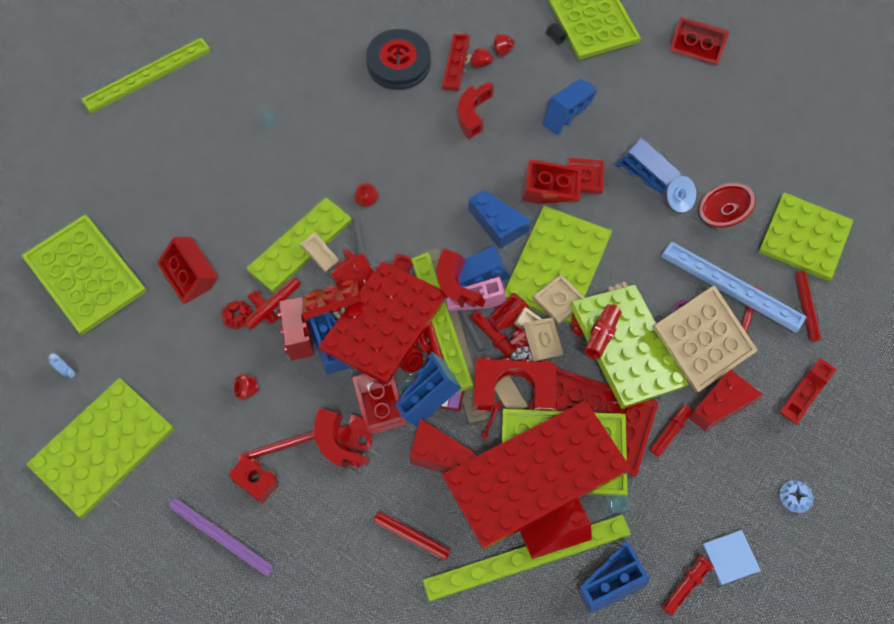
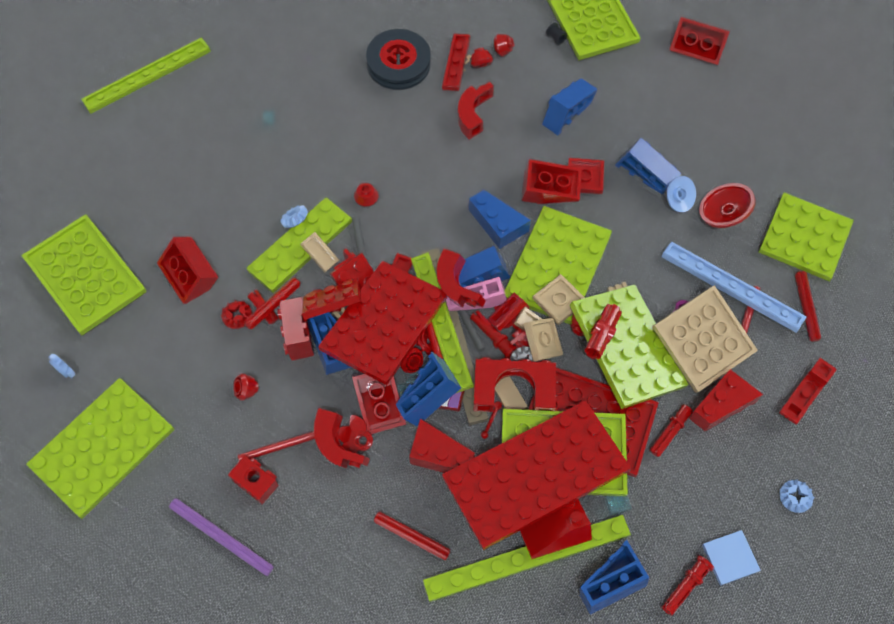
(294, 216): none -> light blue gear

